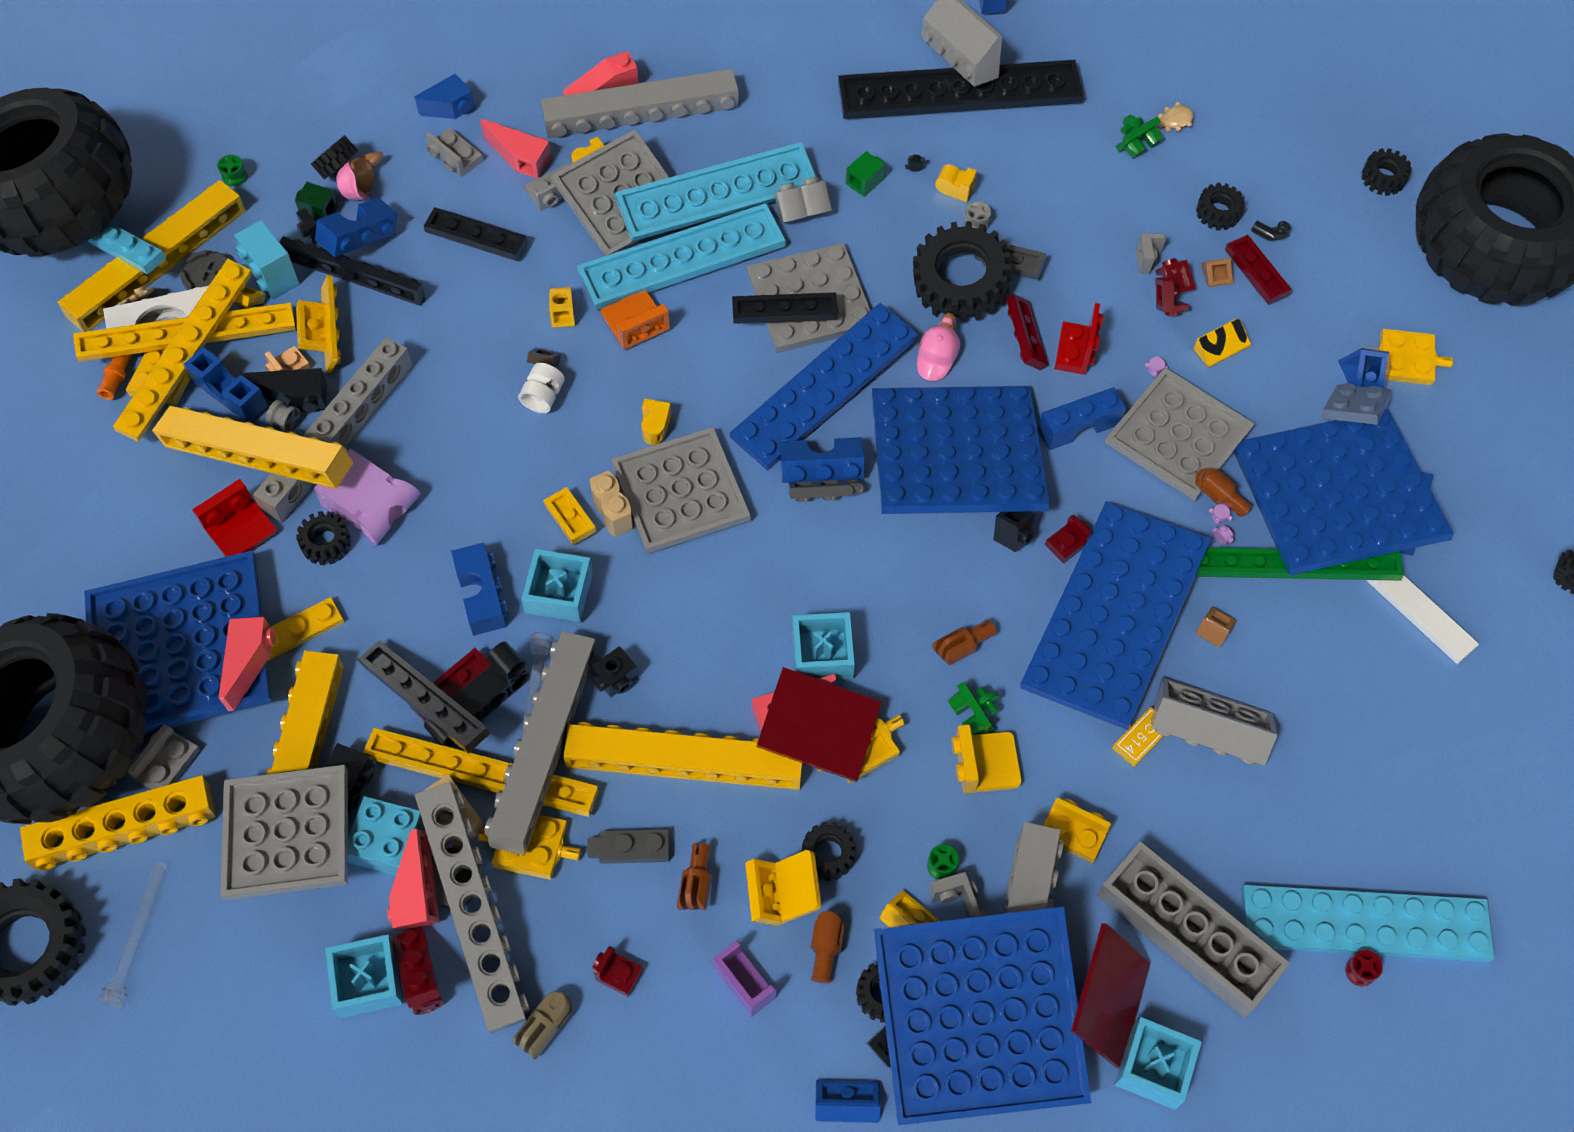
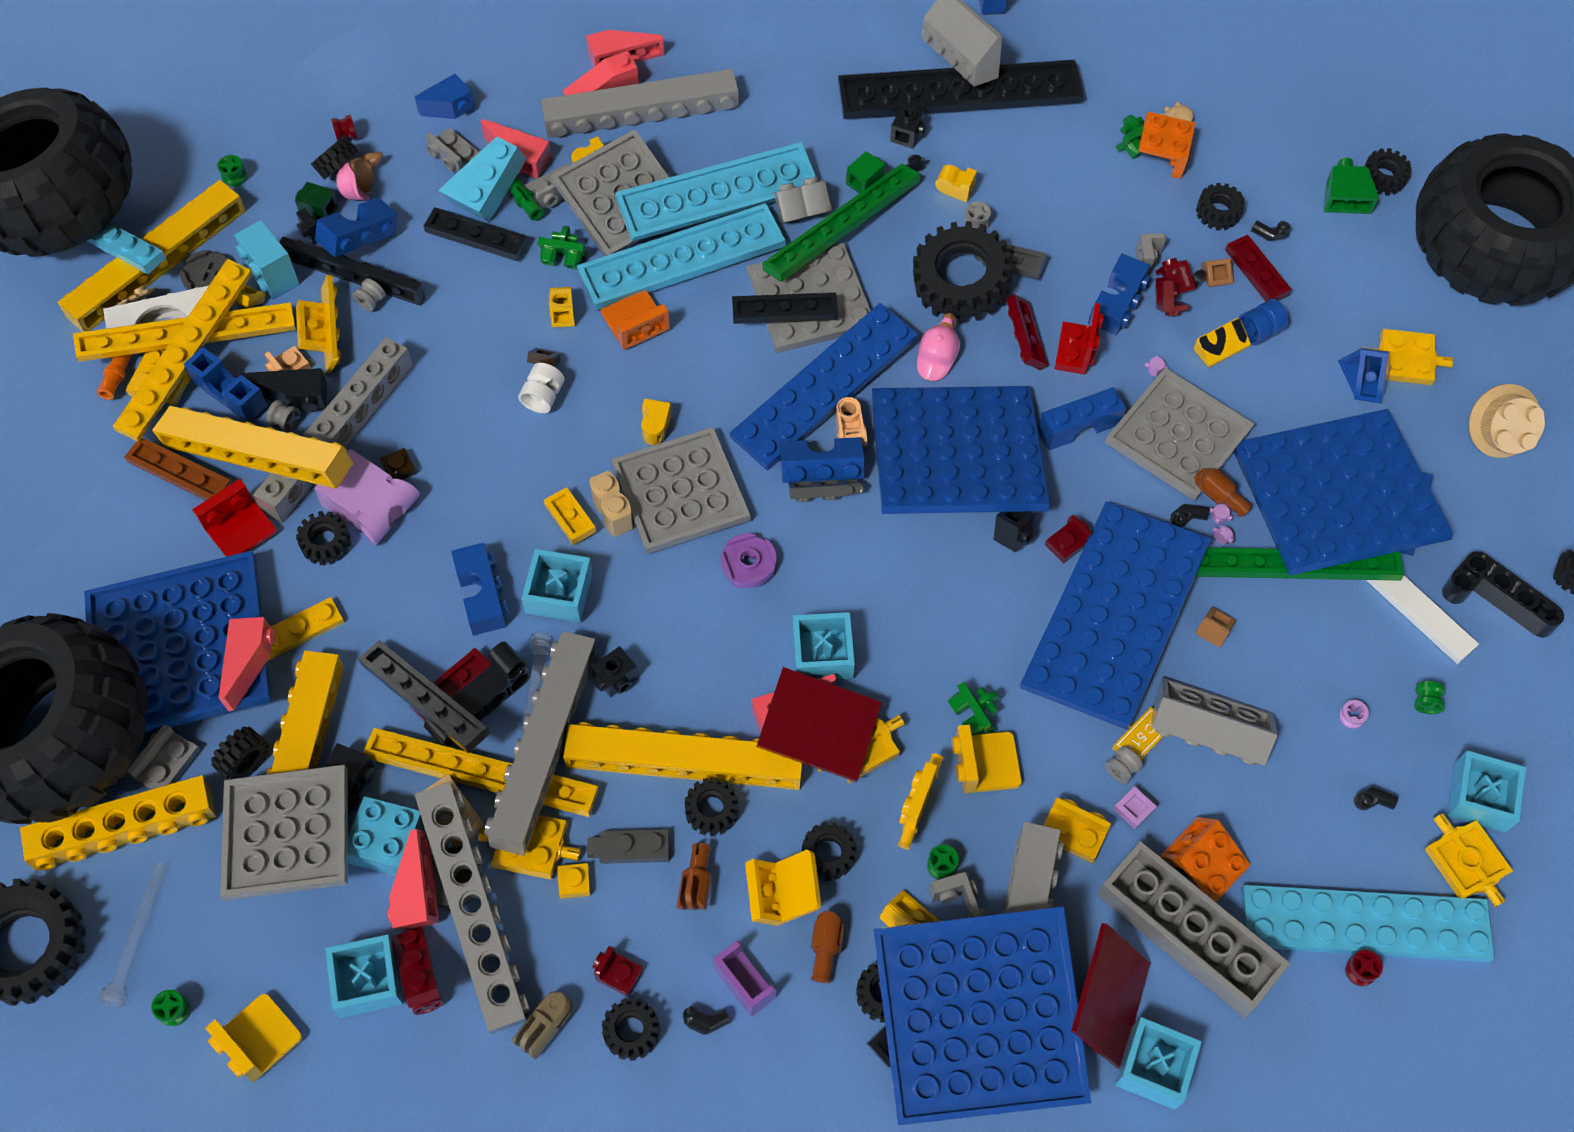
(165, 1003): none -> green wheel
(175, 469): none -> dark orange plate
(240, 754): none -> black tyre
(254, 1038): none -> yellow bracket
(344, 127): none -> dark red wheel
(368, 295): none -> light grey wheel
(398, 465): none -> dark brown plate
(485, 179): none -> medium azure wedge
(525, 200): none -> green pin
(562, 244): none -> green hips
(573, 881): none -> yellow plate
(613, 42): none -> coral slope
(617, 1015): none -> black tyre
(704, 1023): none -> black arm
(706, 790): none -> black tyre
(748, 575): none -> medium lavender plate
(840, 222): none -> green plate
(847, 1101): blue slope -> none
(852, 425): none -> light nougat piece
(907, 126): none -> black brick
(917, 799): none -> yellow plate
(963, 641): dark orange arm -> none
(1123, 765): none -> light grey wheel
(1127, 278): none -> blue arch
(1134, 808): none -> lavender plate
(1168, 139): none -> orange bracket
(1187, 512): none -> black arm
(1199, 278): none -> black piece
(1207, 856): none -> orange bracket
(1264, 320): none -> blue wheel
(1350, 189): none -> green torso
(1353, 706): none -> lavender bush
(1357, 403): sand blue plate -> none
(1373, 796): none -> black arm
(1430, 697): none -> green wheel
(1468, 860): none -> yellow plate
(1486, 791): none -> medium azure brick
(1506, 421): none -> tan piece
(1535, 614): none -> black beam

